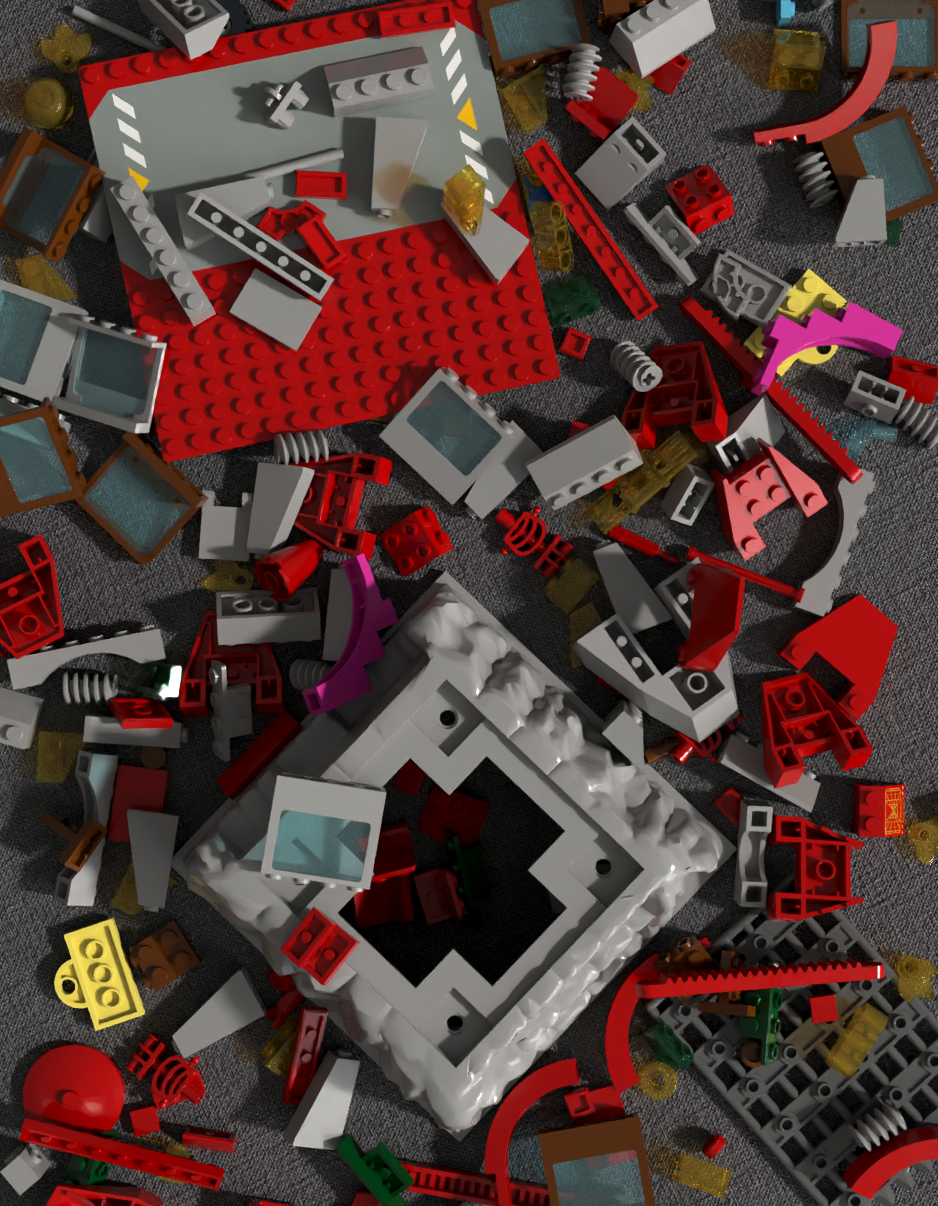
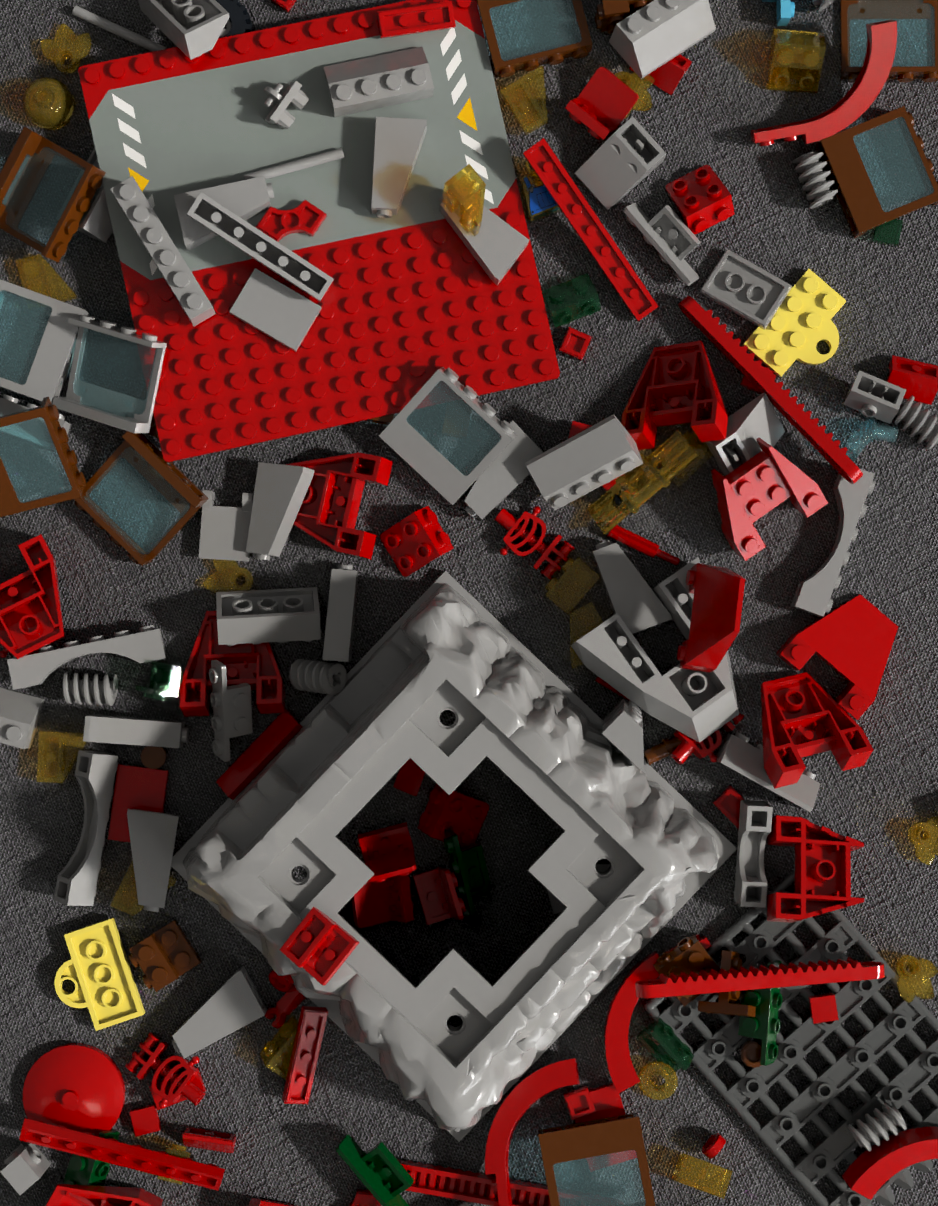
(82, 840): reddish brown bracket -> none
(140, 713): red tile -> none
(288, 568): red cone -> none
(300, 446): light grey piece -> none
(321, 185): red tile -> none
(321, 242): red tile -> none
(323, 831): panel -> none
(326, 1103): light grey slope -> none
(370, 614): dark pink arch -> none
(552, 236): clear yellow beam -> none
(580, 72): light grey piece -> none
(635, 366): light grey piece -> none
(687, 494): light grey brick -> none
(726, 287): light grey tile -> none
(747, 574): red bar -> none
(848, 327): dark pink arch -> none
(856, 1040): clear yellow beam -> none
(863, 215): light grey slope -> none
(878, 810): red slope -> none

